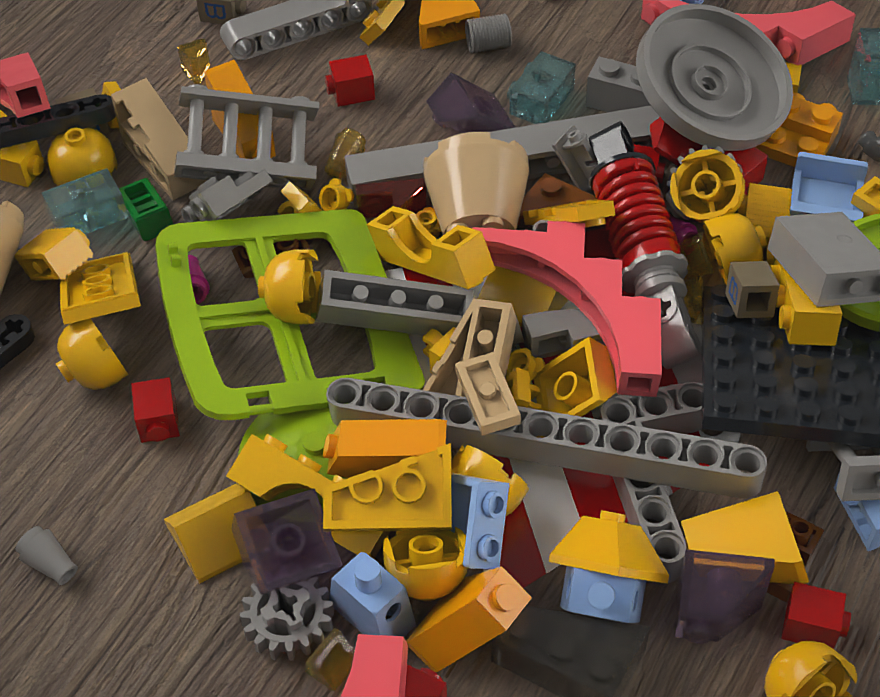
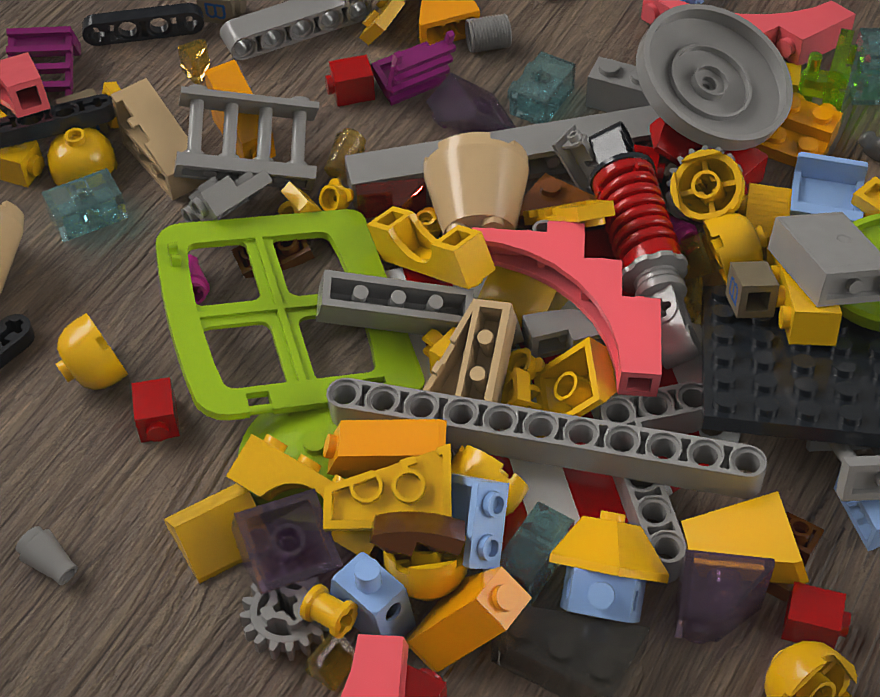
(47, 43): none -> magenta plate
(54, 254): yellow brick -> none
(99, 288): yellow tile -> none
(144, 29): none -> black beam
(146, 212): green slope -> none
(291, 286): yellow cylinder -> none
(329, 611): none -> yellow bush
(402, 530): none -> reddish brown slope
(414, 69): none -> magenta plate
(488, 393): tan plate -> none
(530, 547): none -> clear light blue brick
(824, 83): none -> clear neon green plate

